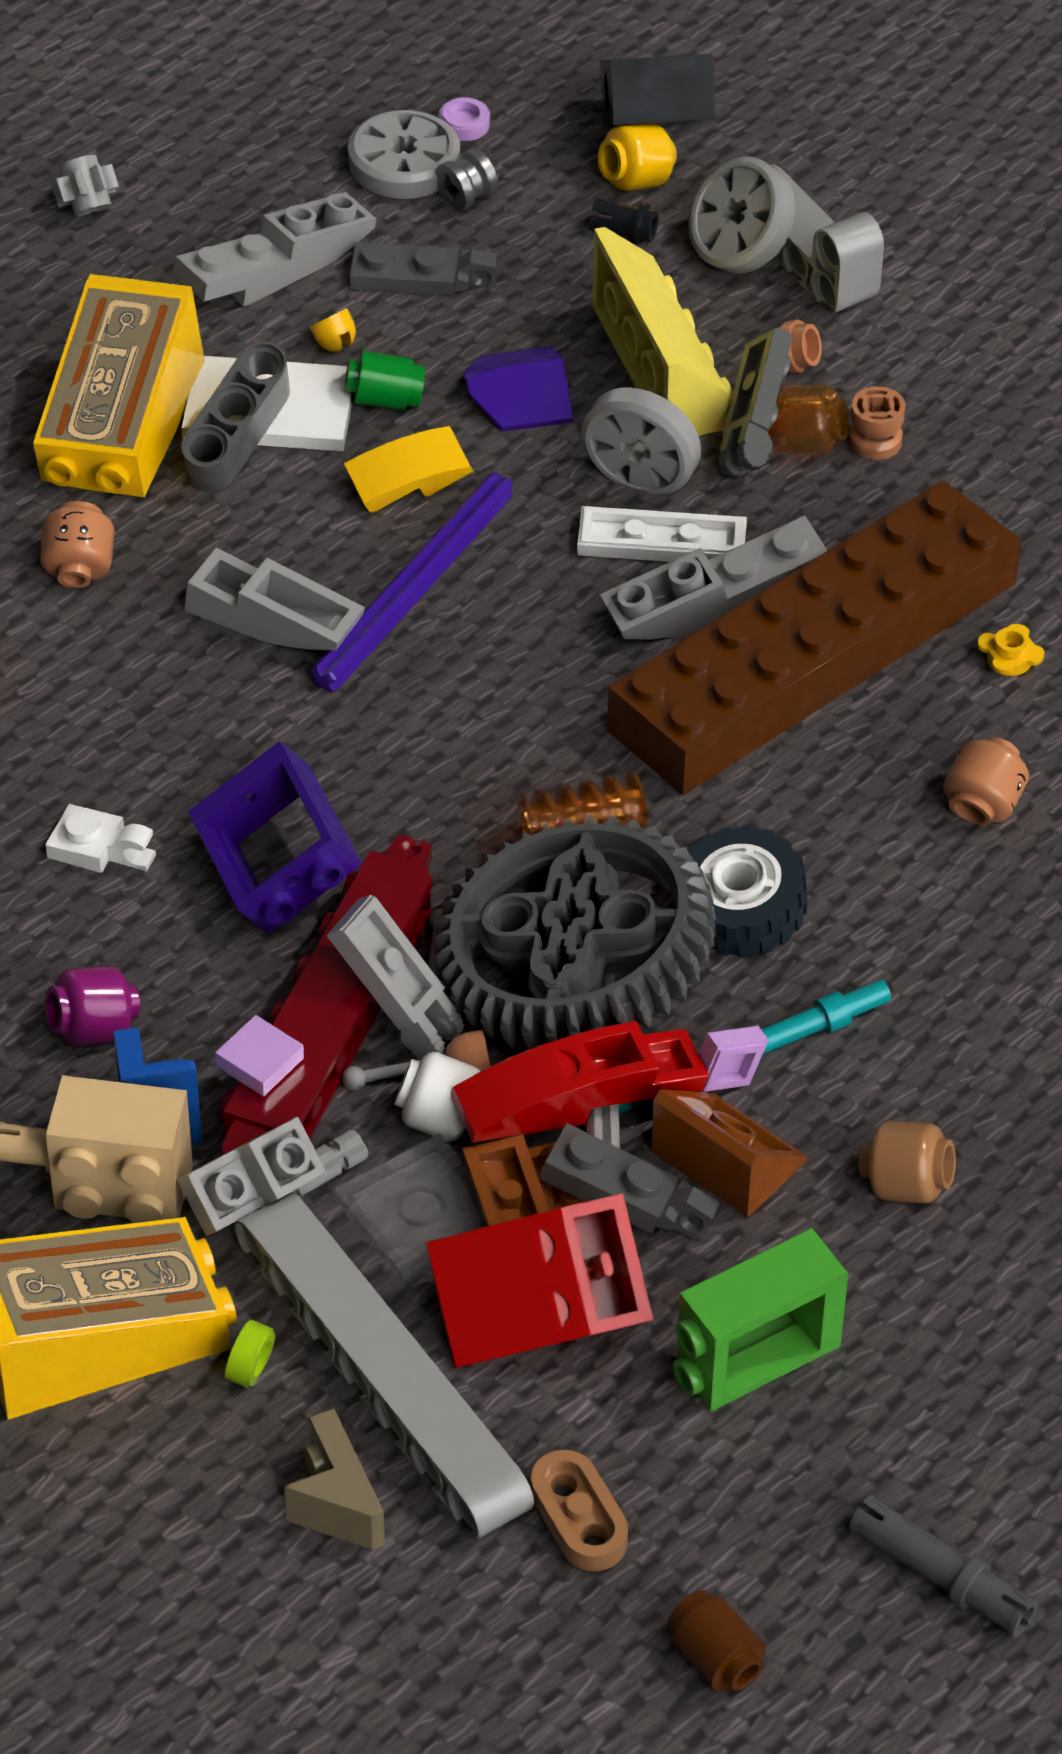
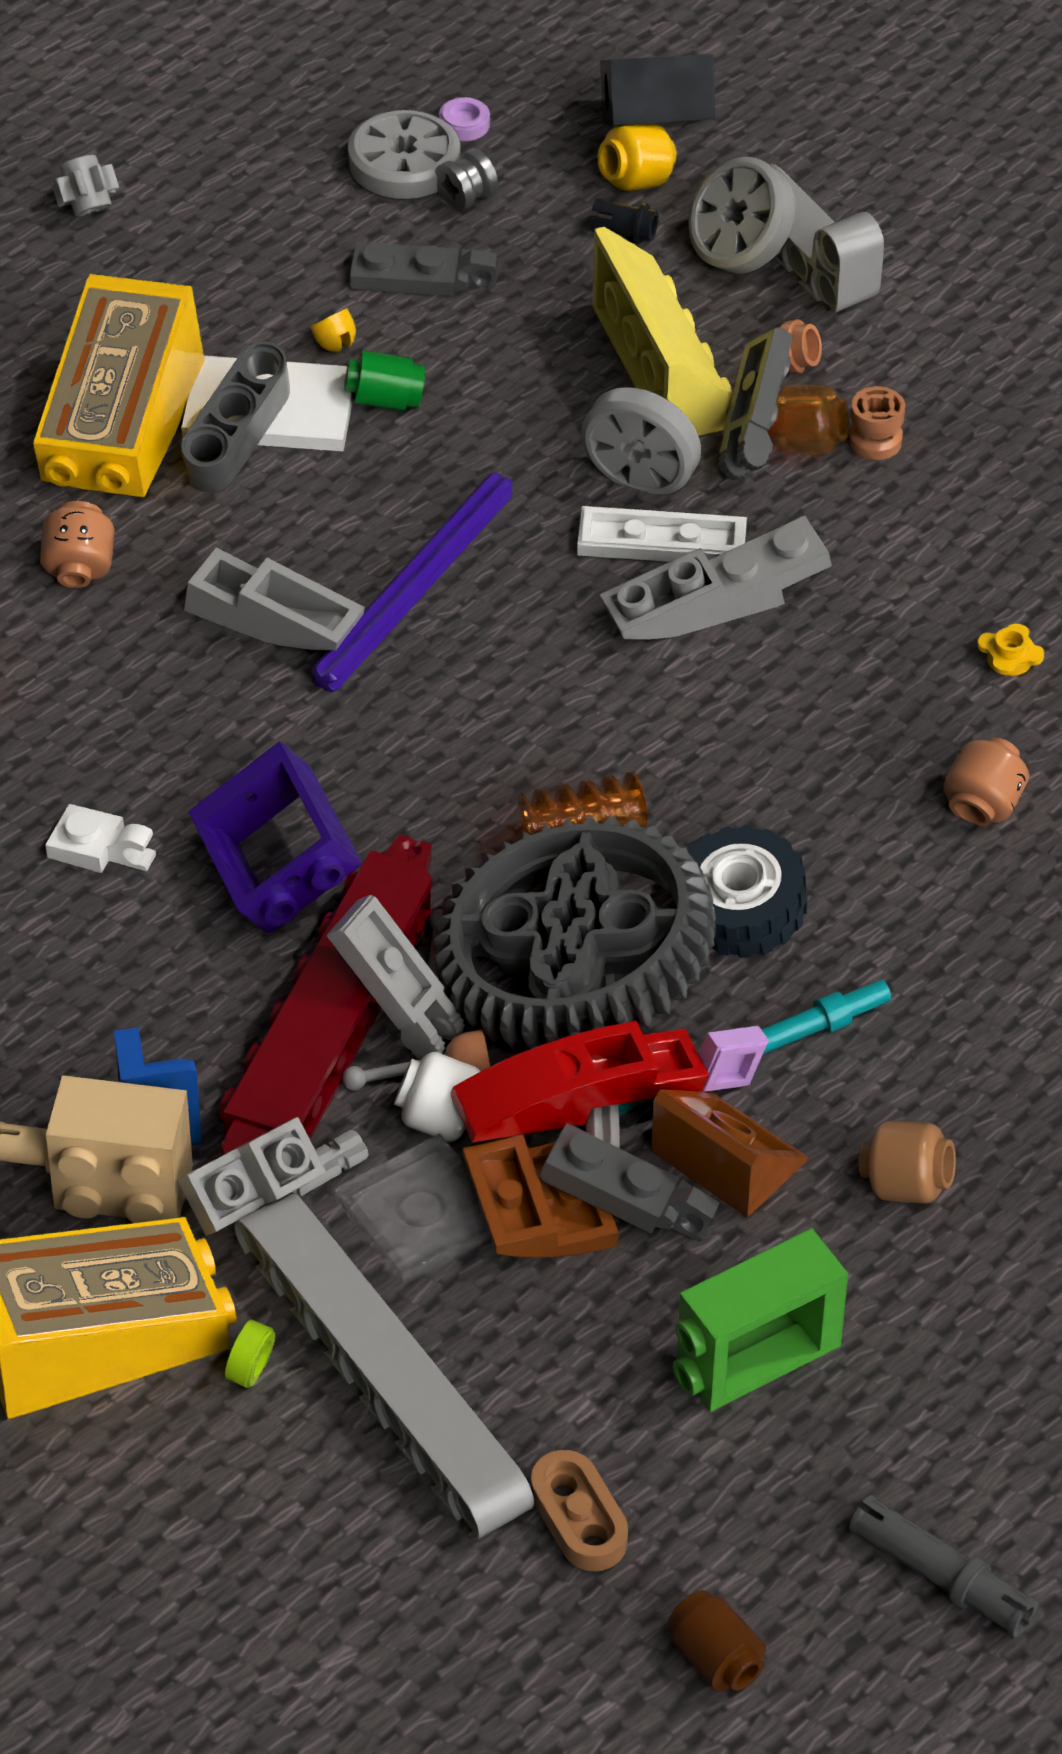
(91, 1005): magenta head -> none
(259, 1055): lavender tile -> none
(285, 250): light grey slope -> none
(337, 1493): dark tan slope -> none
(416, 461): yellow slope -> none
(521, 388): dark purple slope -> none
(539, 1280): red slope -> none
(812, 636): reddish brown brick -> none

